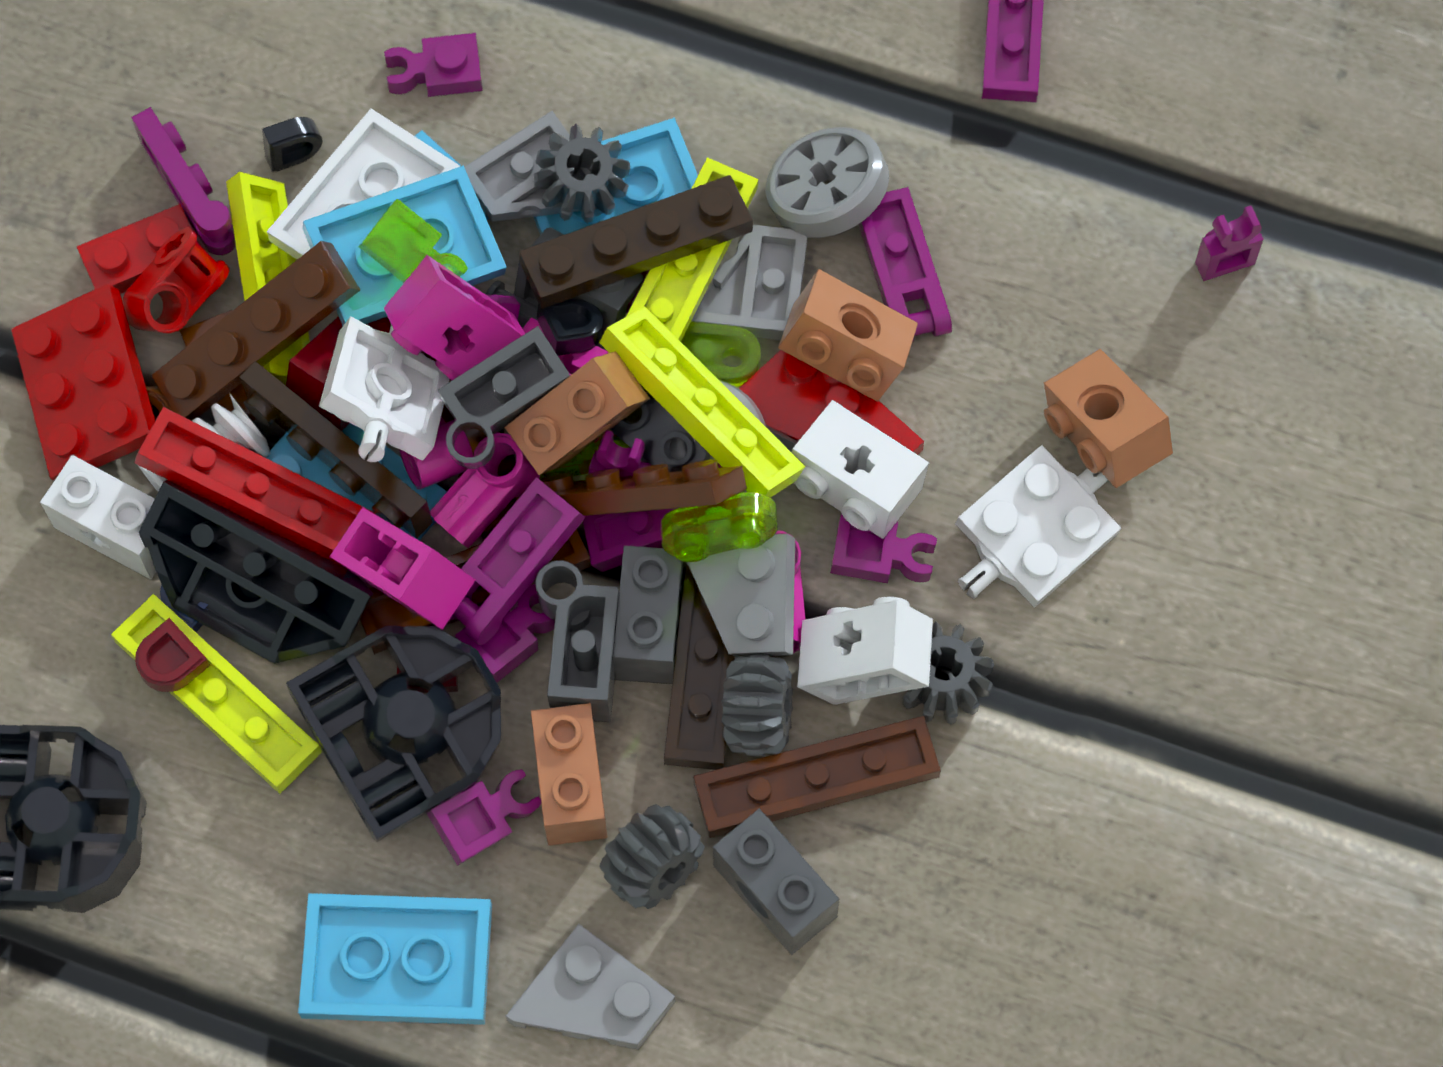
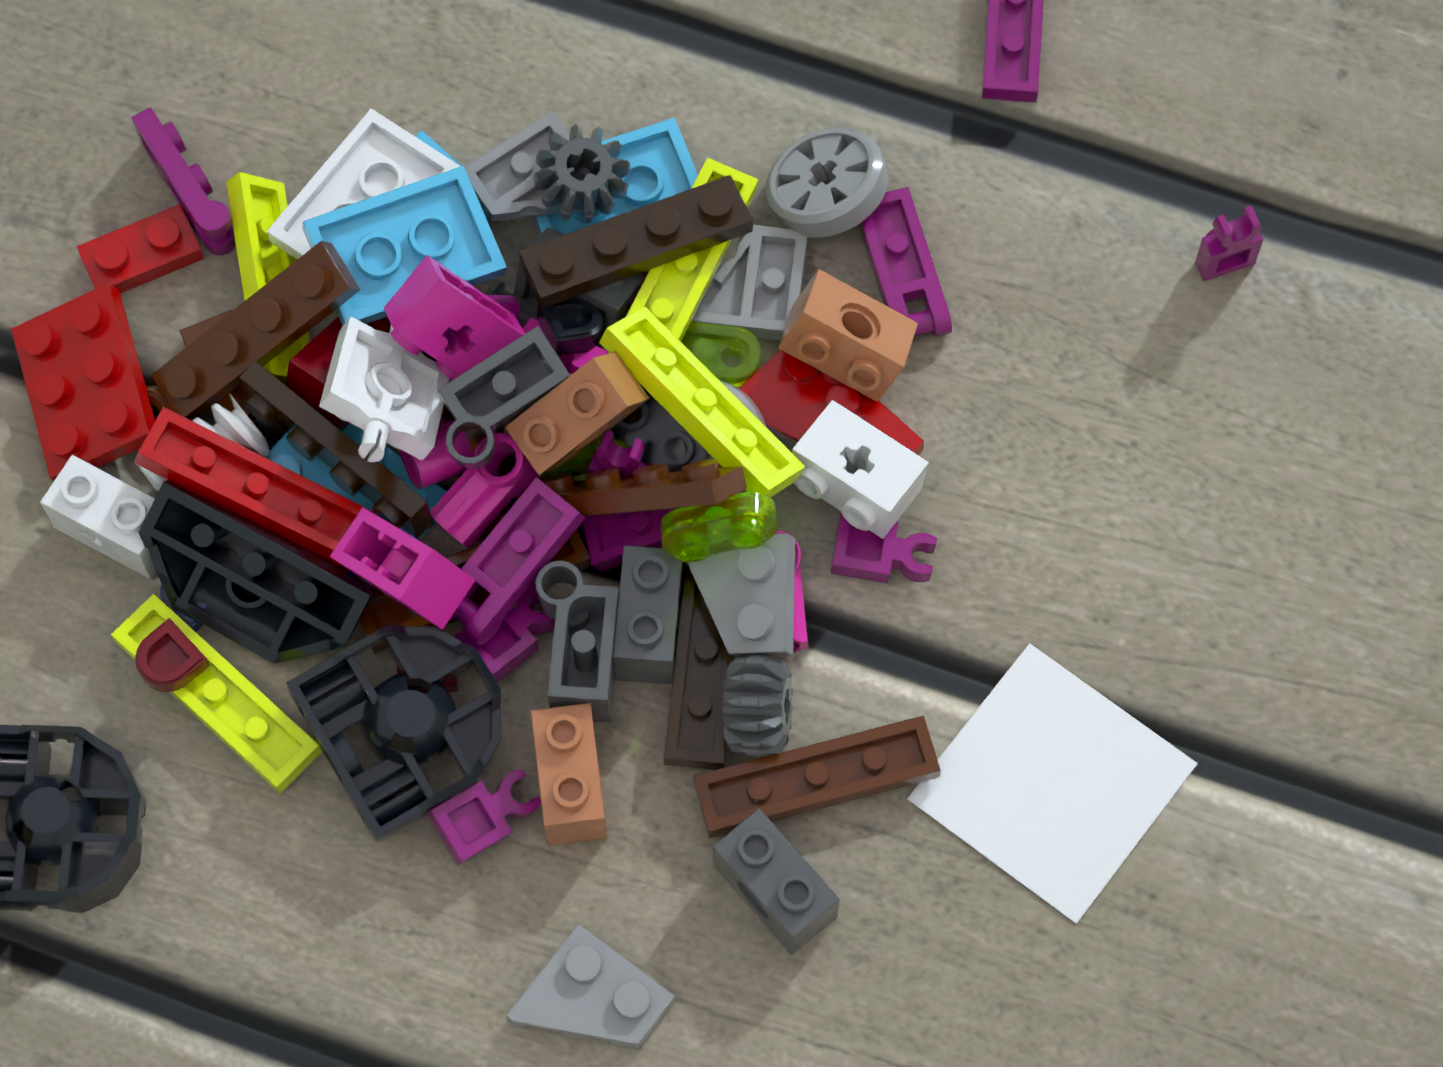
(183, 279): red piece -> none
(291, 142): black tile -> none
(395, 959): medium azure plate -> none
(403, 240): clear neon green plate -> none
(445, 65): magenta plate -> none
(651, 856): dark grey gear -> none
(865, 651): white brick -> none
(964, 682): dark grey gear -> none
(1036, 527): white plate -> none
(1053, 782): none -> white sticker
(1107, 419): nougat brick -> none

